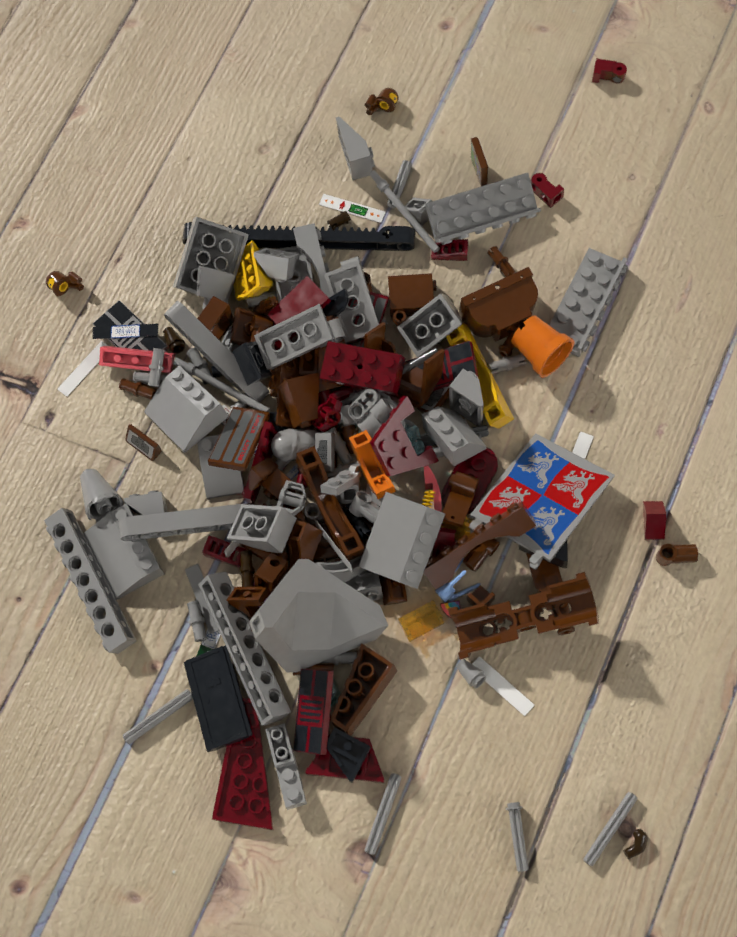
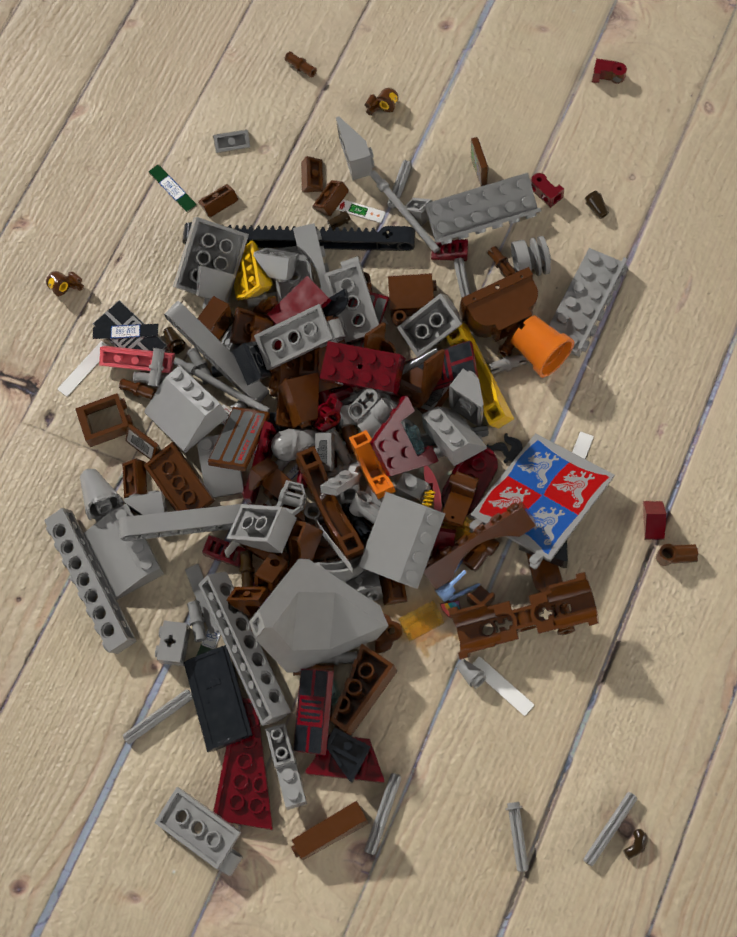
(107, 434): none -> reddish brown window
(134, 477): none -> reddish brown slope
(172, 188): none -> sticker
(177, 652): none -> light grey brick
(178, 480): none -> reddish brown tile
(213, 842): none -> light grey hinge
(218, 200): none -> reddish brown slope
(231, 141): none -> light grey slope
(300, 64): none -> reddish brown pin
(312, 175): none -> reddish brown slope
(329, 831): none -> reddish brown slope
(331, 197): none -> reddish brown slope
(385, 640): none -> reddish brown plate
(411, 488): none -> light grey torso
(462, 277): none -> light grey axle
(516, 447): none -> black piece
(534, 257): none -> light grey wheel
(596, 204): none -> dark brown cone

